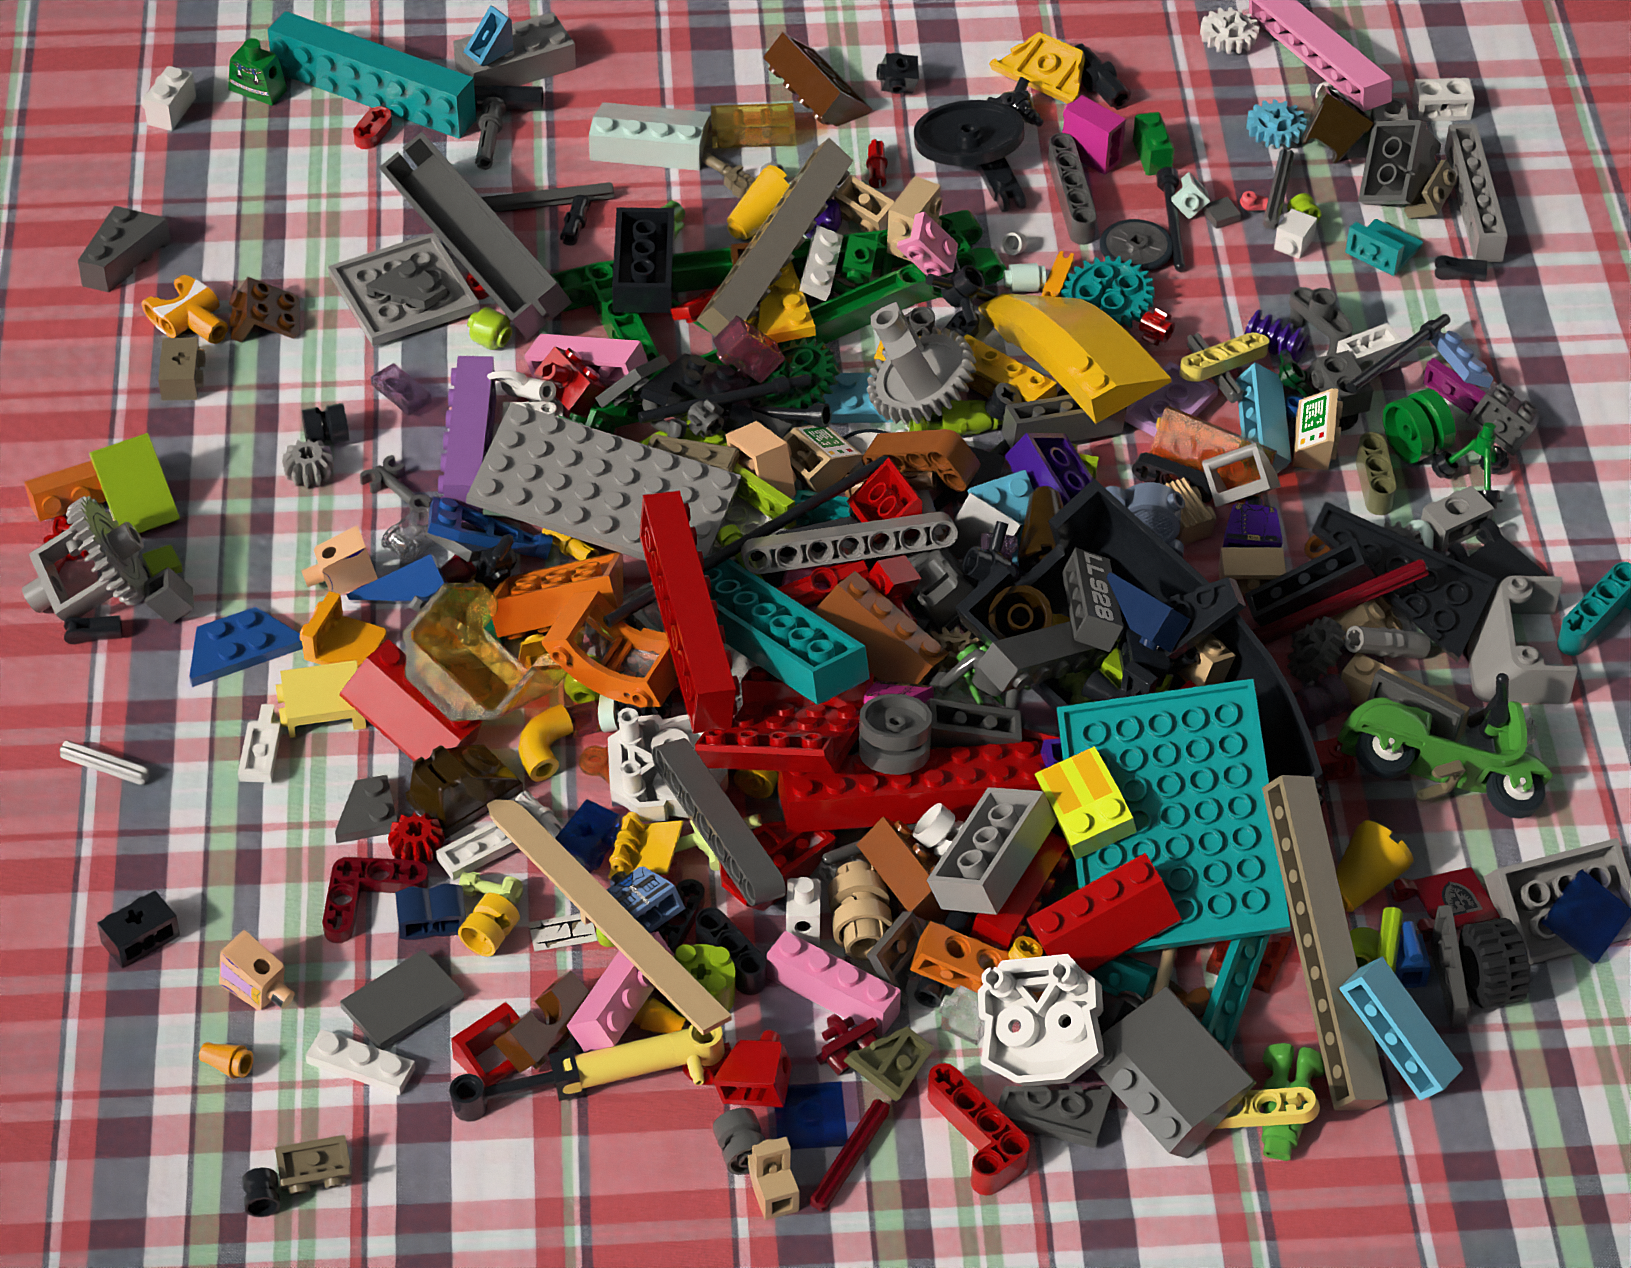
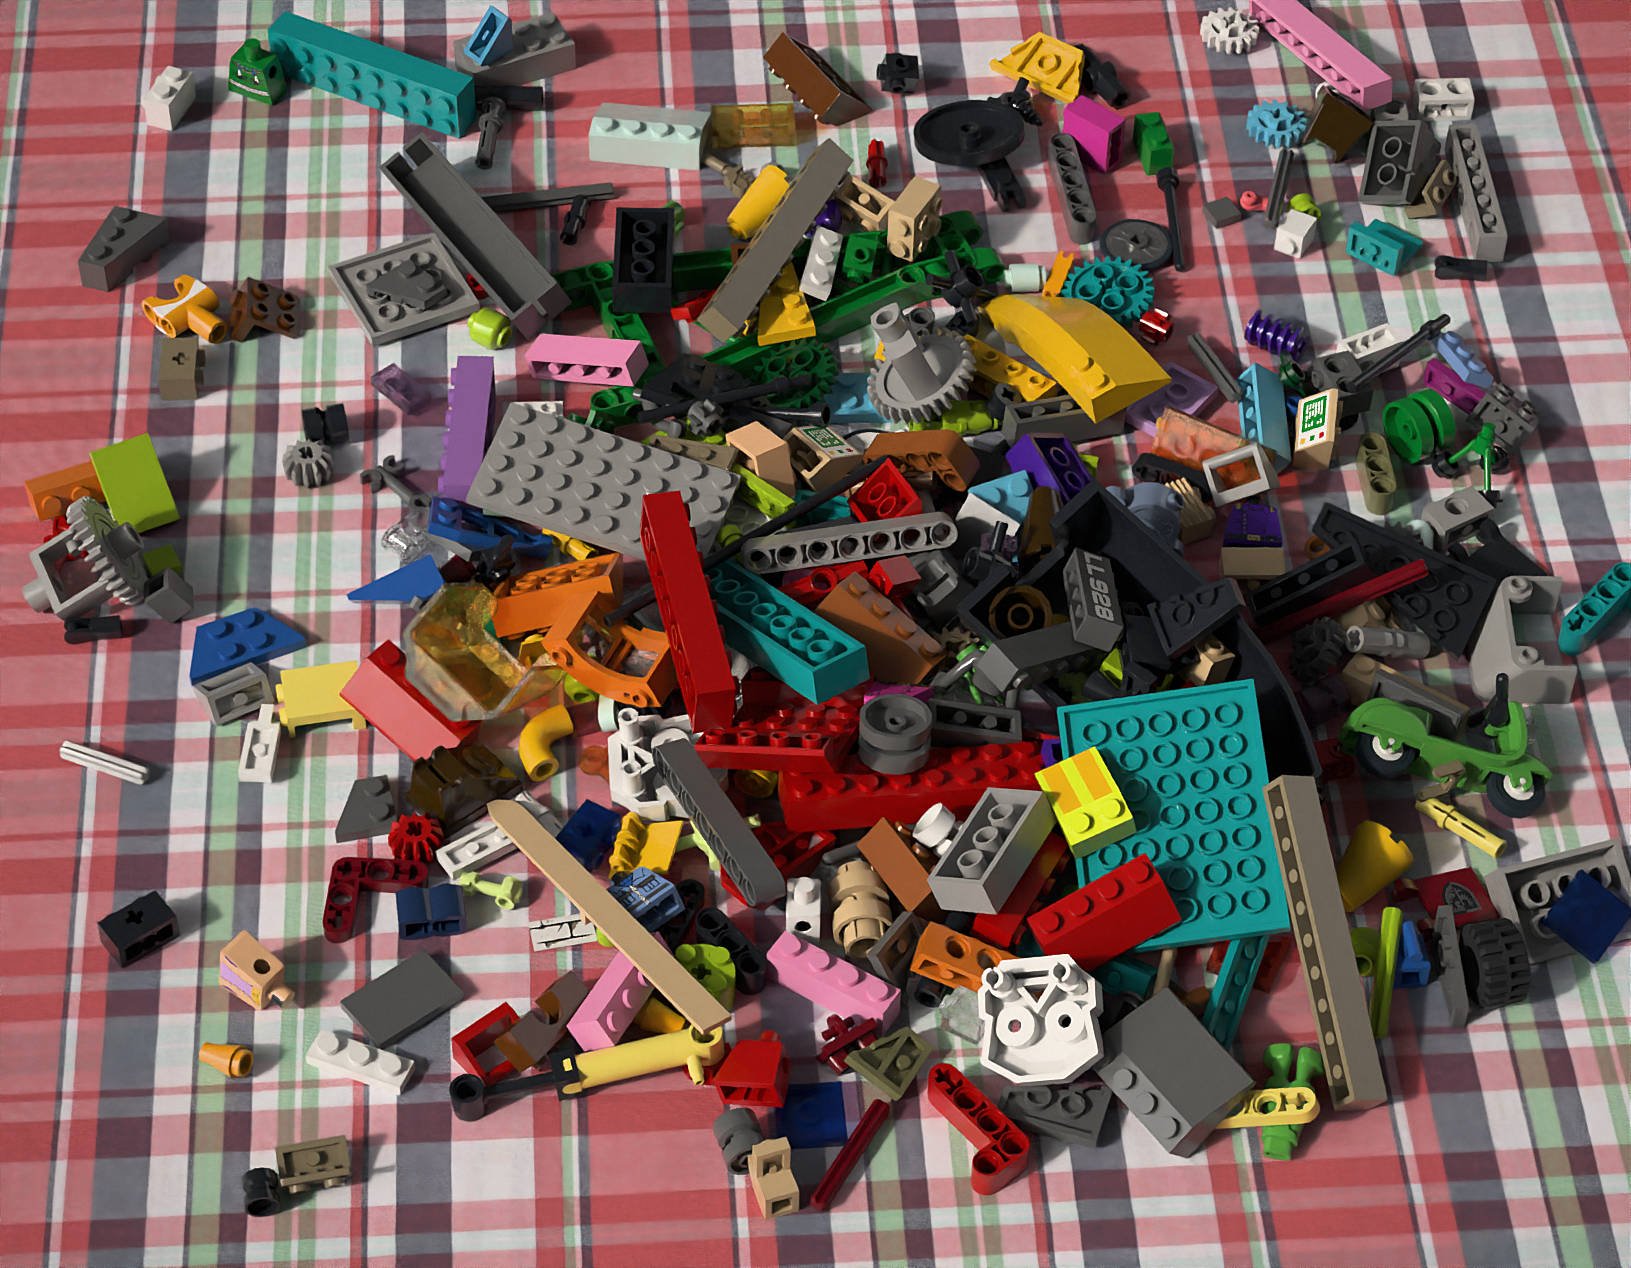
(234, 693): none -> light grey tile
(338, 638): light orange bracket -> none
(341, 563): light nougat torso -> none
(367, 125): red beam -> none
(488, 924): yellow wheel -> none
(519, 385): white plant -> none
(574, 383): red brick -> none
(632, 381): dark grey wing -> none
(748, 350): clear pink brick -> none
(929, 246): bright pink bracket -> none
(1014, 240): white hinge -> none
(1025, 948): yellow bush -> none
(1147, 616): dark blue slope -> none
(1191, 197): light aqua bracket -> none
(1224, 357): light yellow beam -> none
(1320, 310): dark grey connector -> none
(1401, 1028): medium azure brick -> none
(1450, 818): none -> light yellow pin

